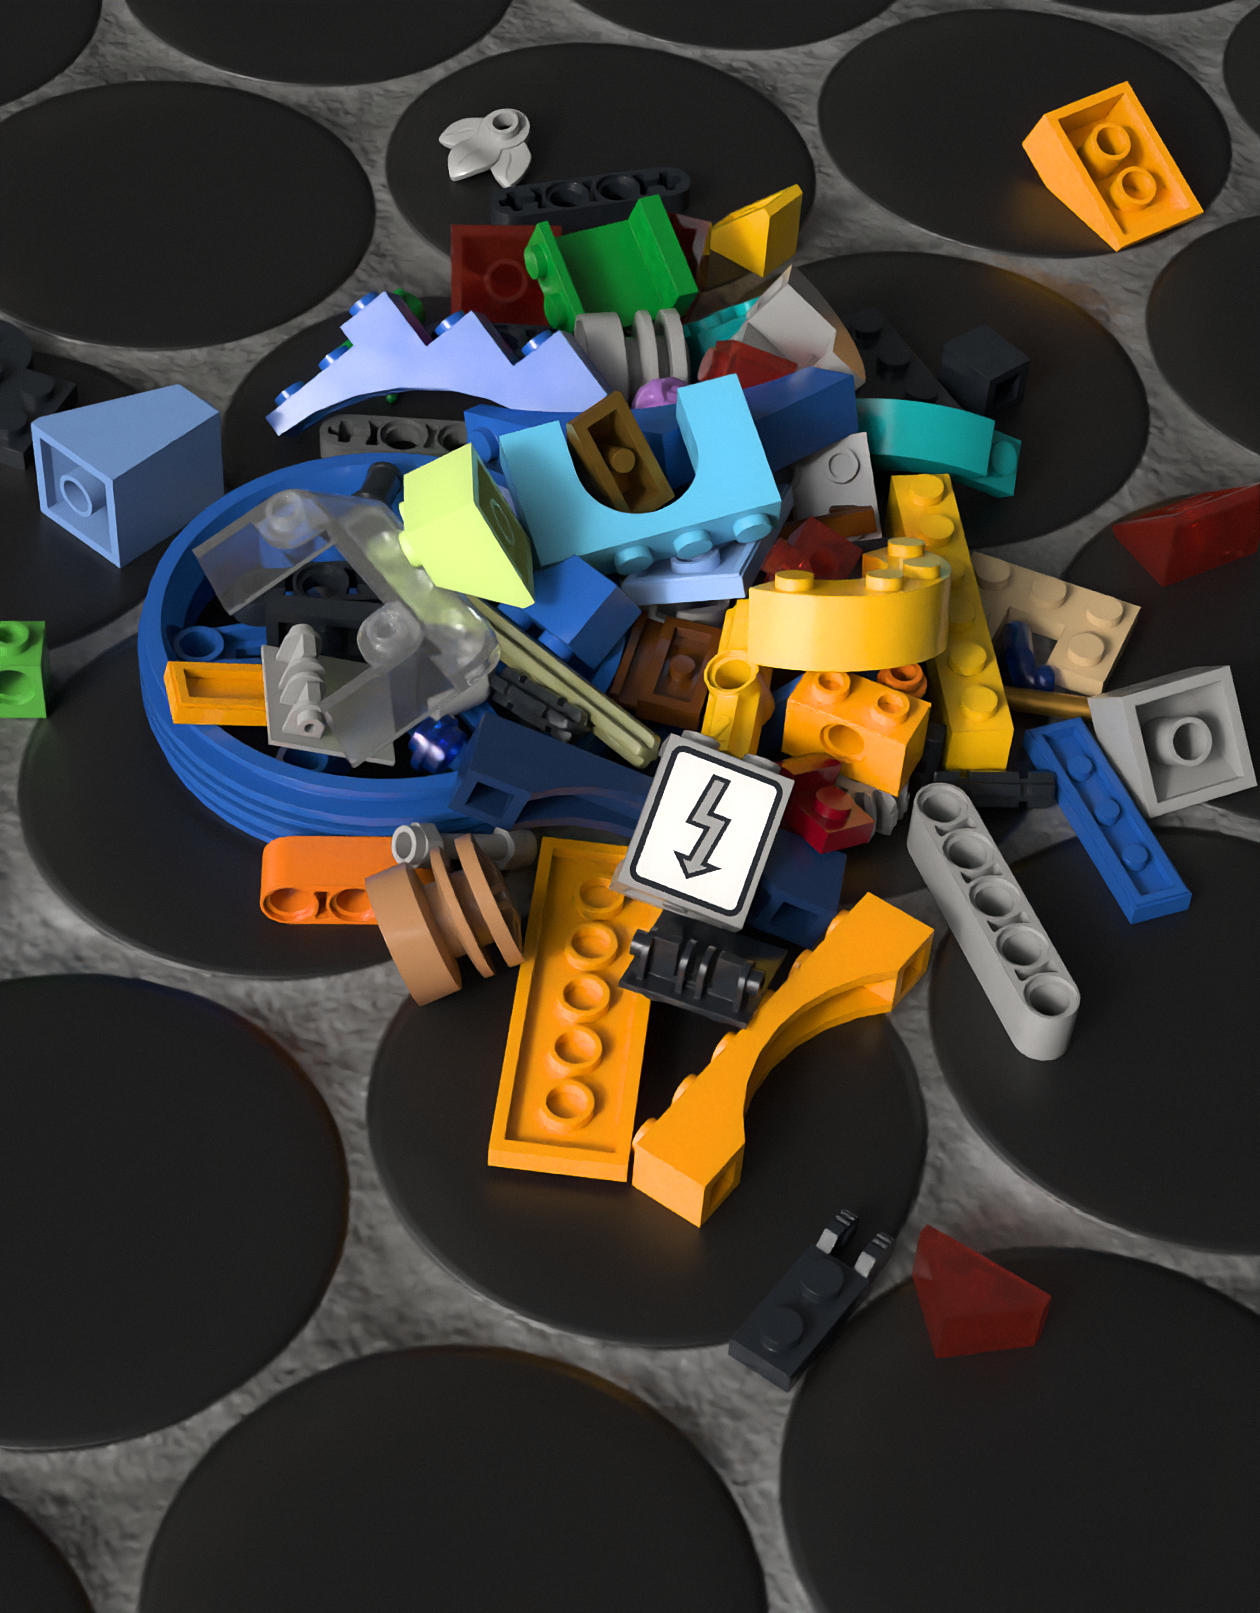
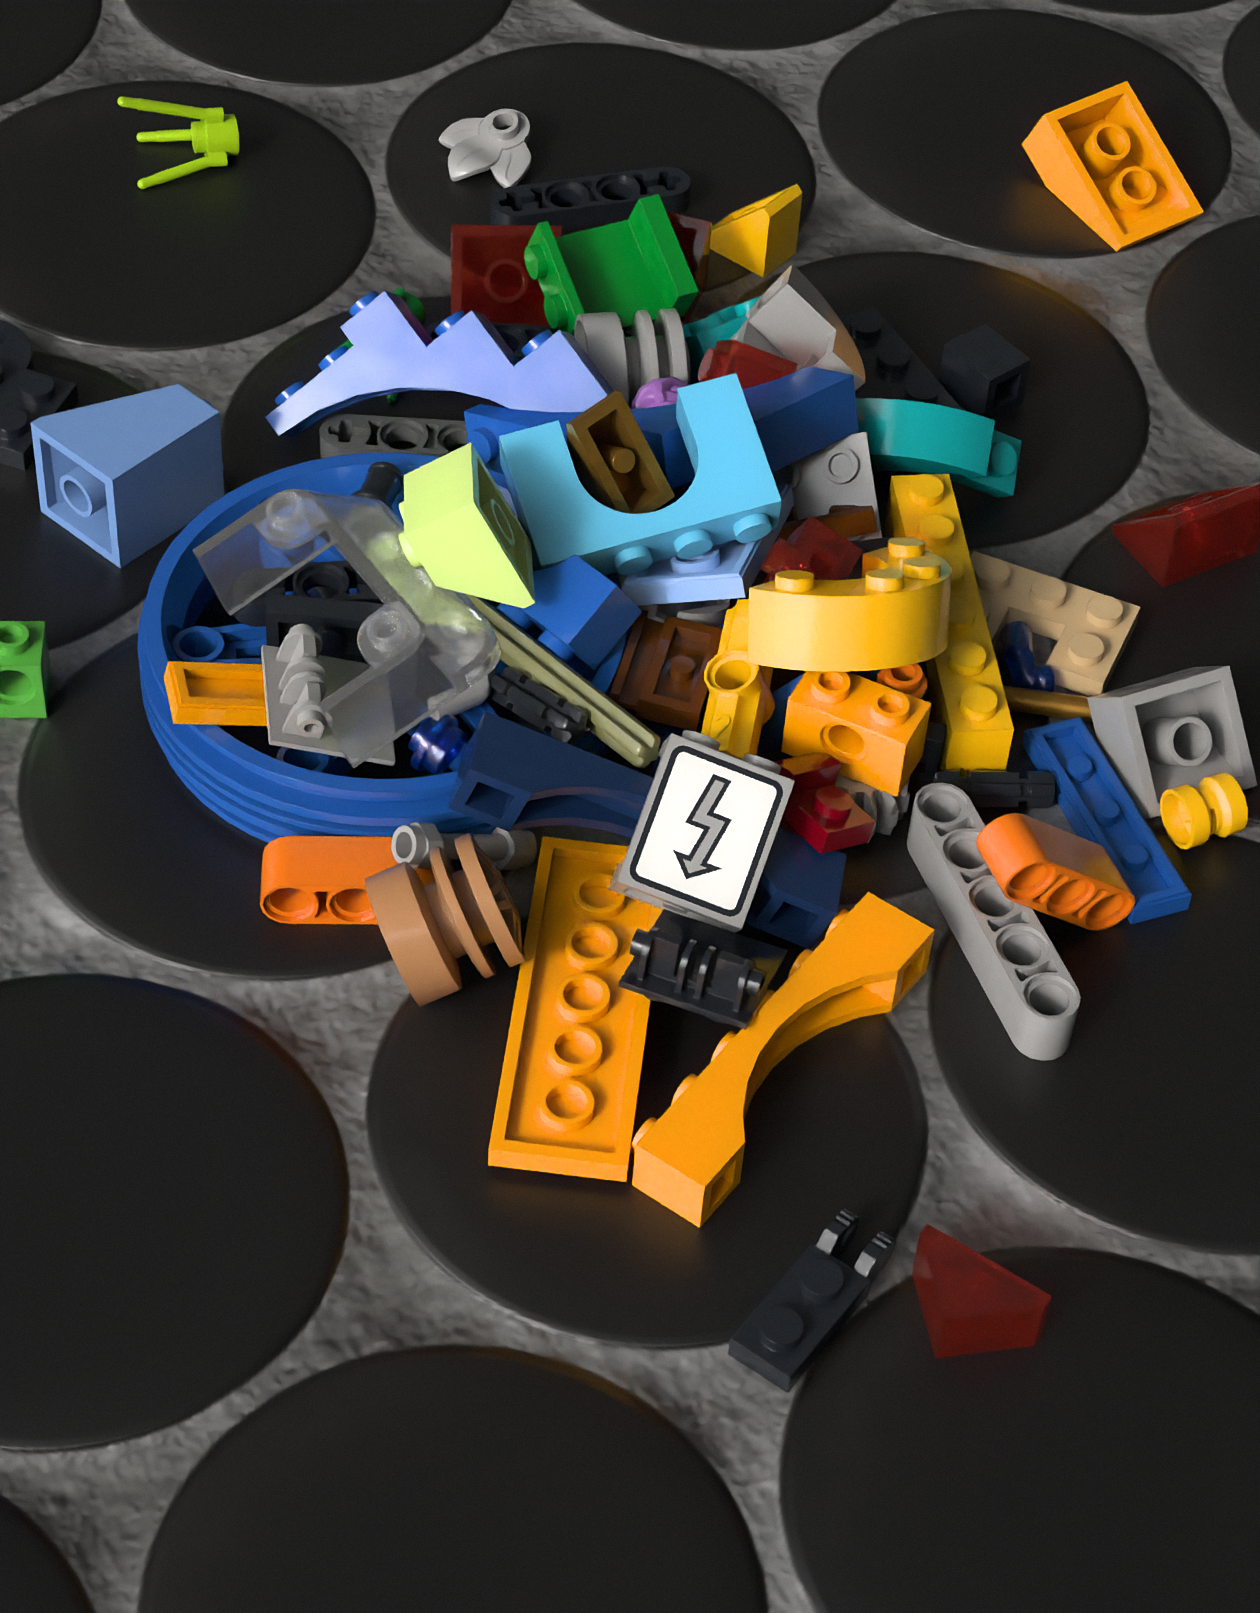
(213, 135): none -> lime plant
(1055, 872): none -> orange beam
(1210, 808): none -> yellow wheel

